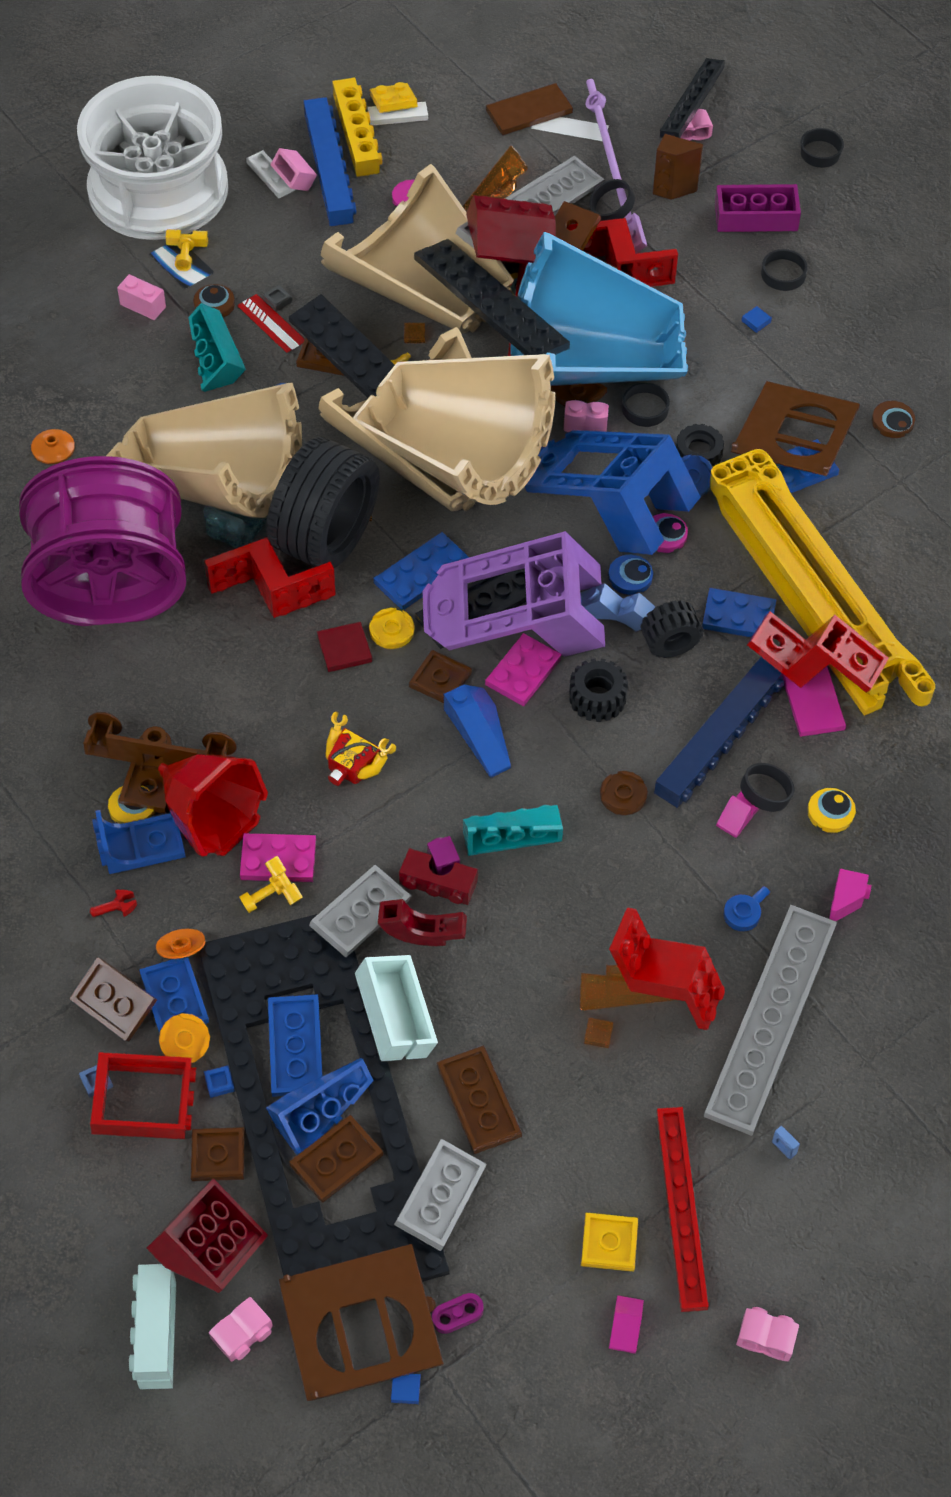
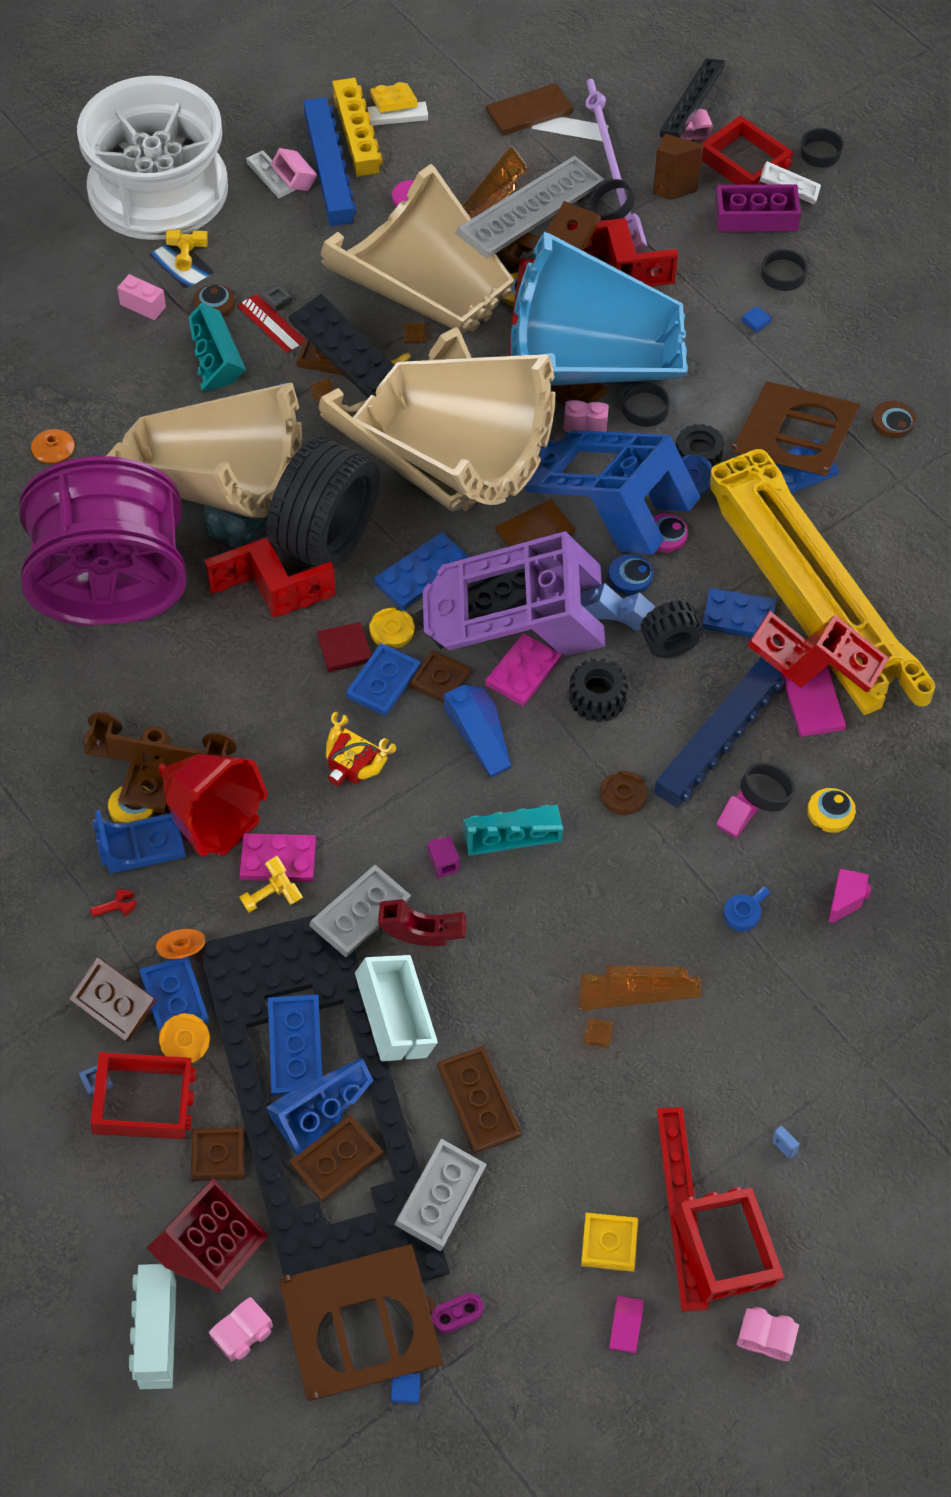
(219, 1081): blue tile -> none
(320, 389): none -> clear orange tile
(383, 679): none -> blue plate
(455, 886): dark red arch -> none
(491, 299): black plate -> none
(508, 228): dark red slope -> none
(534, 524): none -> reddish brown tile
(667, 969): red bracket -> none
(708, 1287): none -> red window
(729, 169): none -> red window
(770, 1020): light grey plate -> none
(776, 175): none -> white tile

